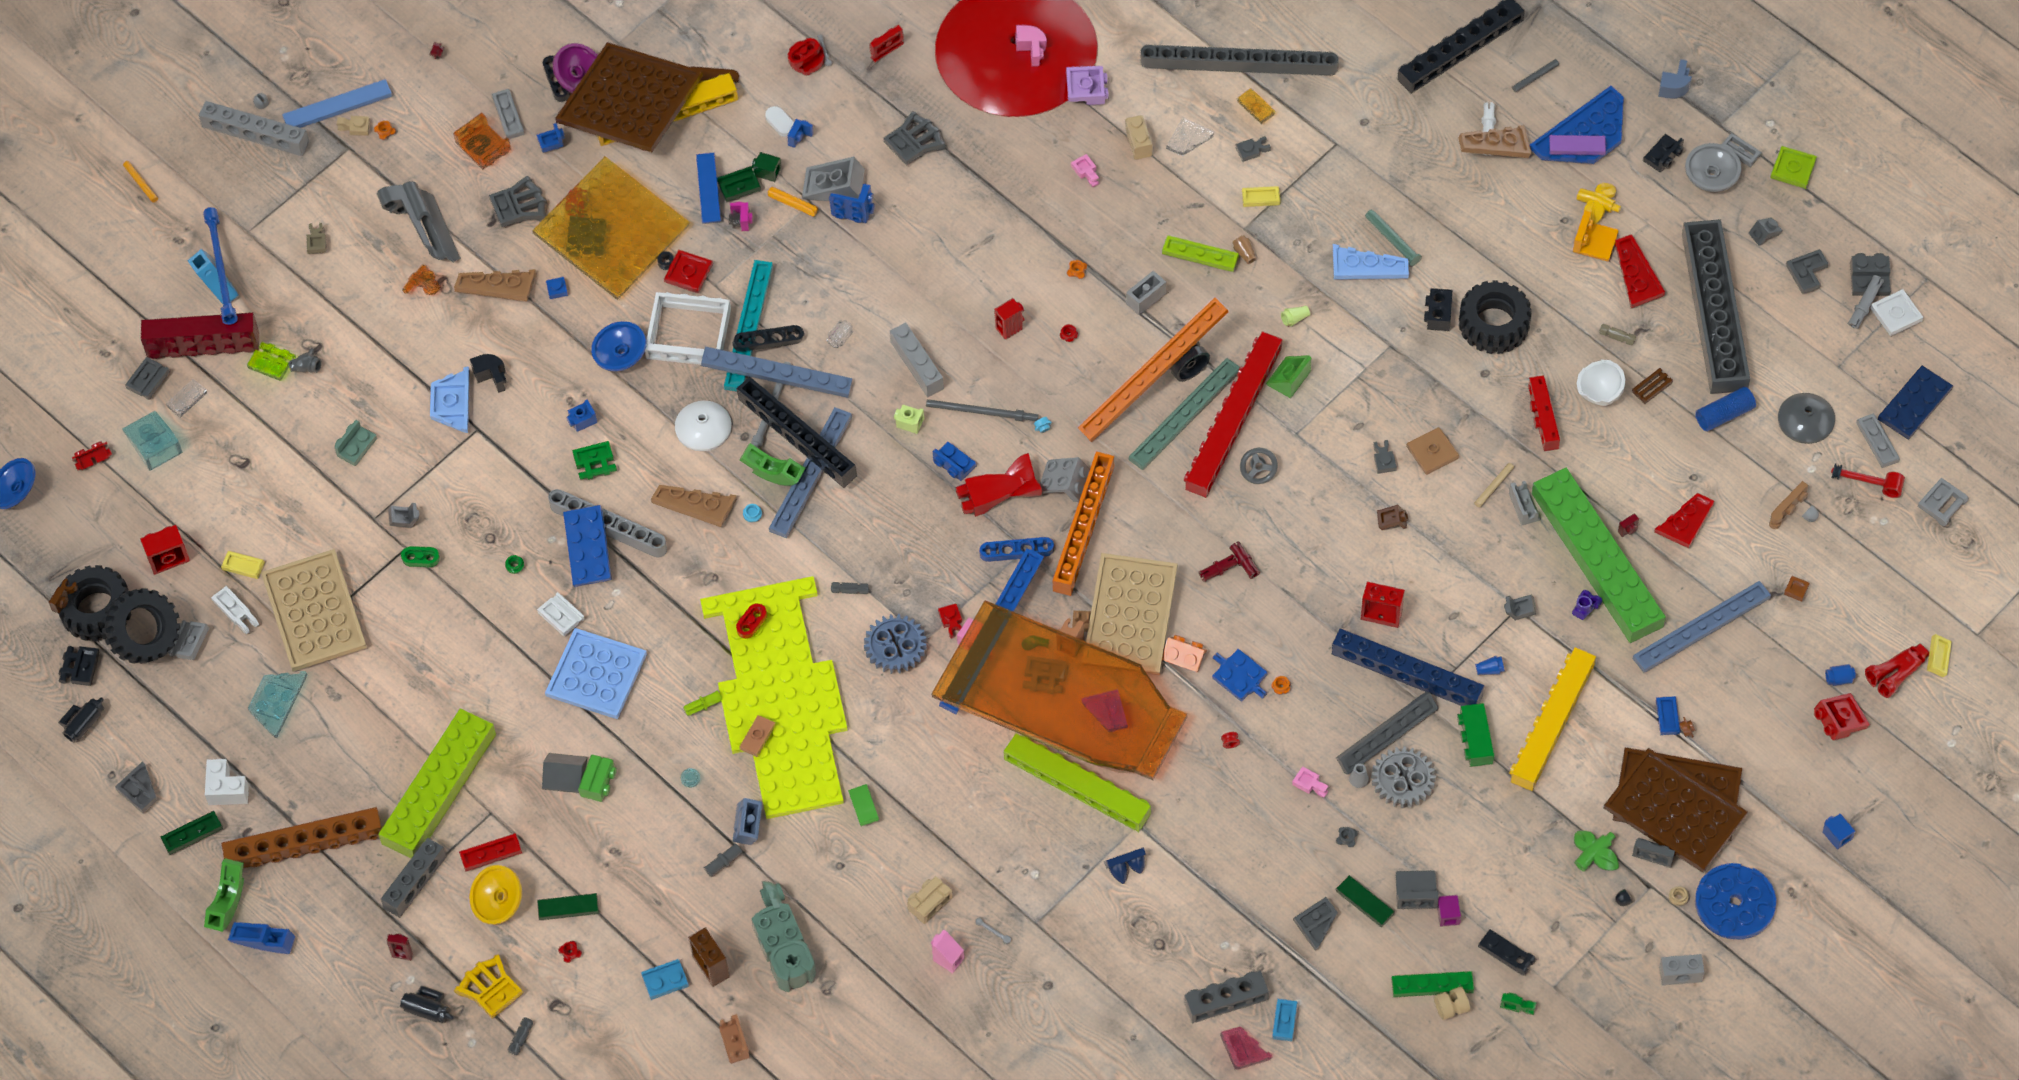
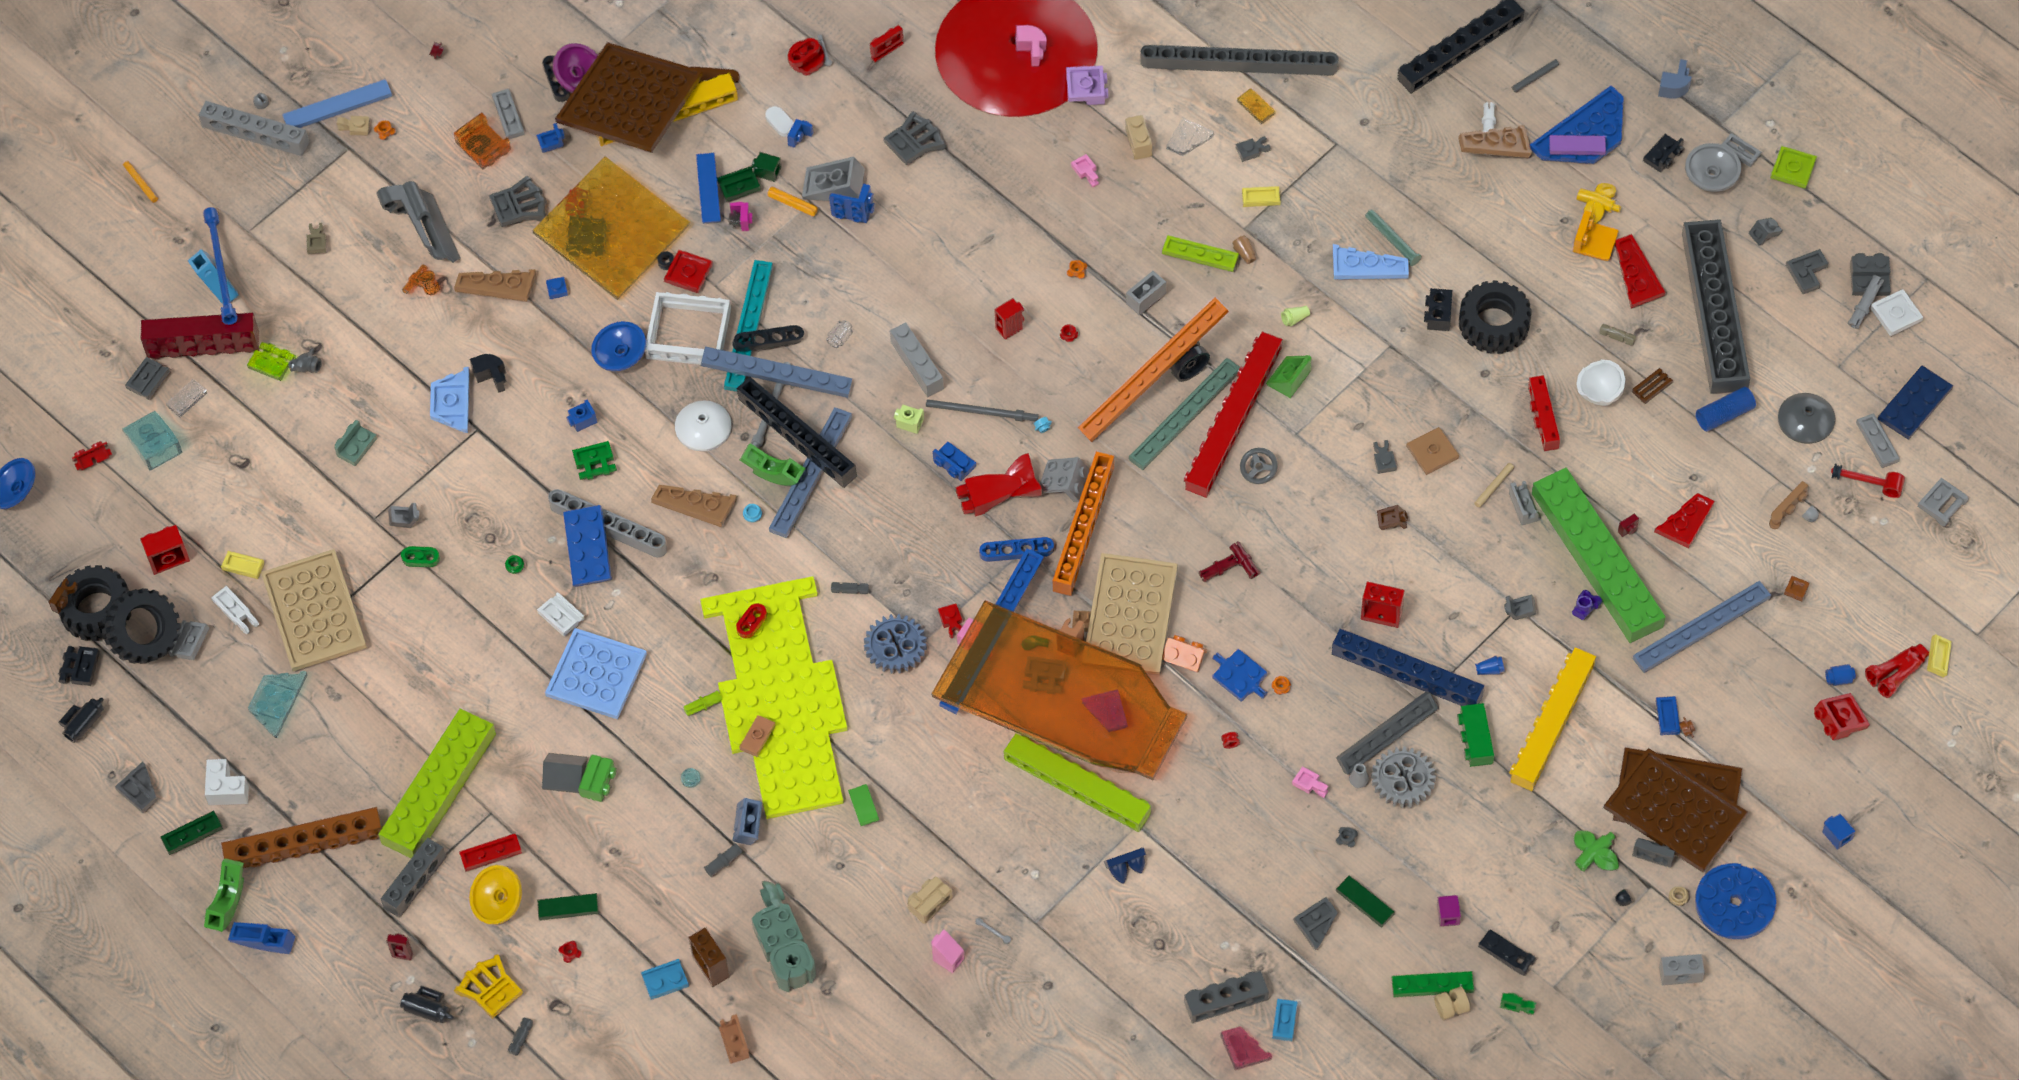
(1416, 889): dark grey bracket -> none

